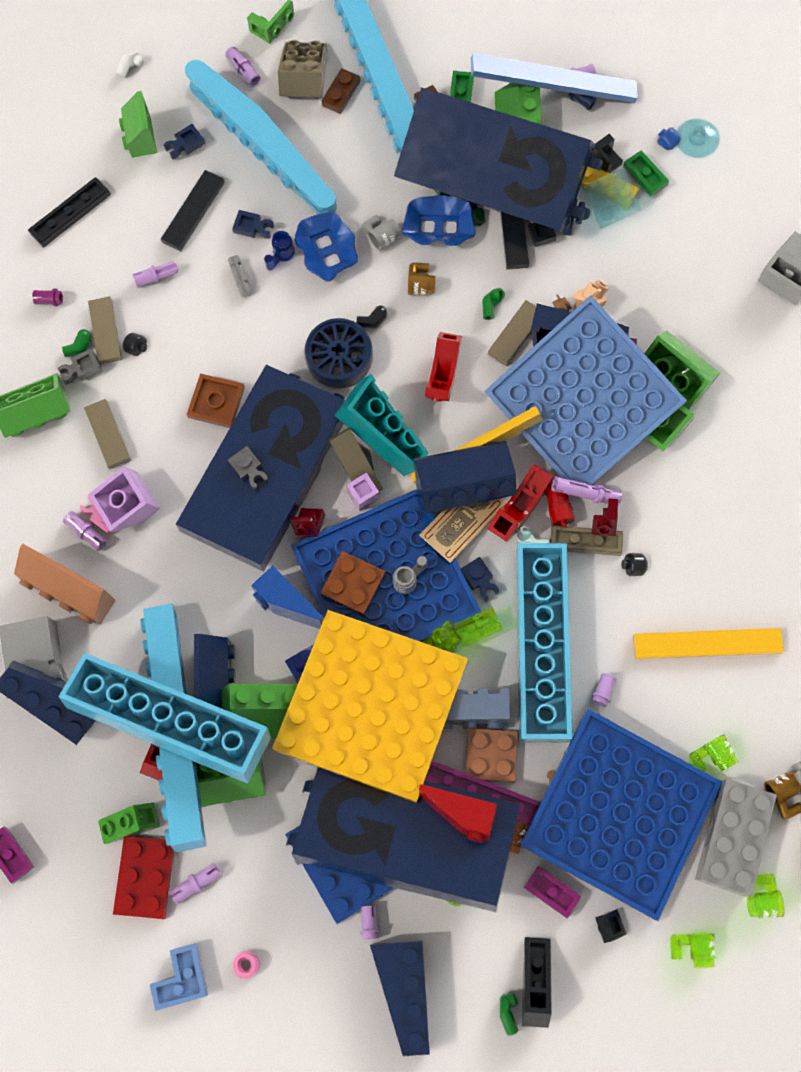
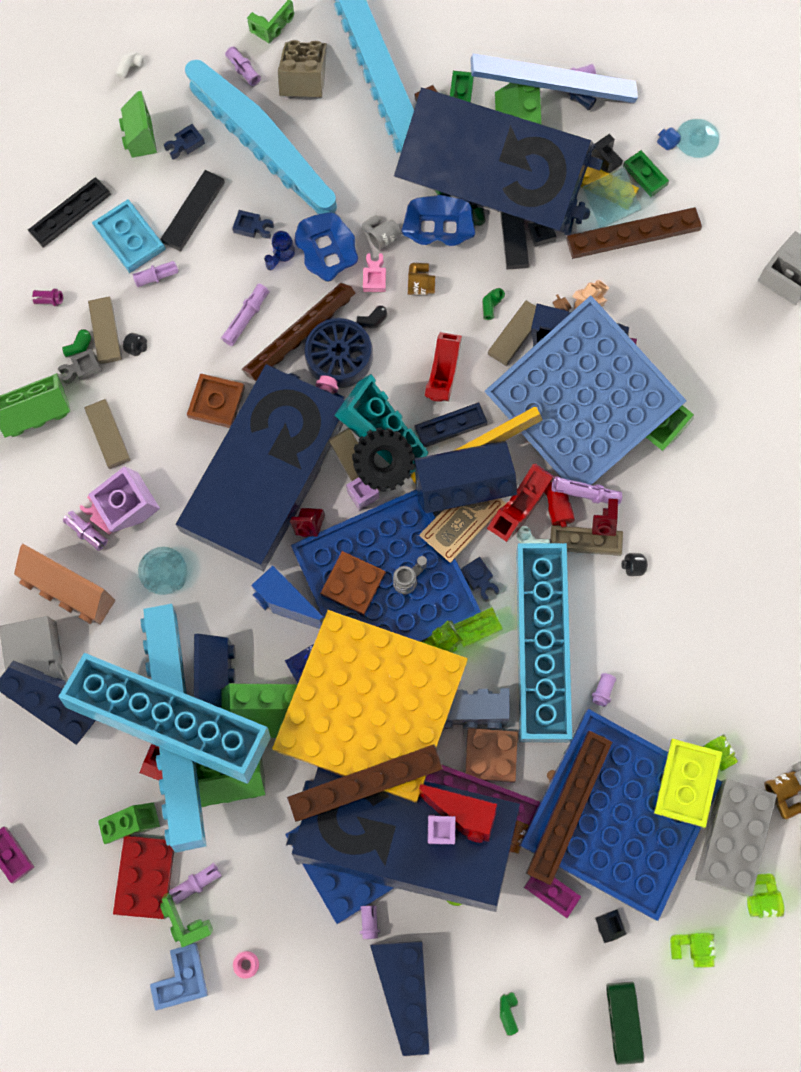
(128, 236): none -> medium azure tile
(162, 570): none -> clear light blue tile
(196, 929): none -> bright green bracket
(240, 276): light grey axle -> none
(247, 466): flat silver plate -> none
(249, 308): none -> lavender pin
(299, 330): none -> reddish brown plate
(327, 384): none -> bright pink plate
(340, 91): reddish brown plate -> none
(365, 782): none -> reddish brown plate
(374, 277): none -> bright pink plate
(383, 477): none -> black tyre
(441, 829): none -> lavender panel
(451, 425): none -> dark blue tile
(536, 983): black slope -> none
(569, 807): none -> reddish brown plate
(625, 1023): none -> dark green beam
(634, 233): none -> reddish brown plate
(681, 367): bright green slope -> none
(688, 783): none -> neon yellow tile
(708, 643): yellow tile -> none

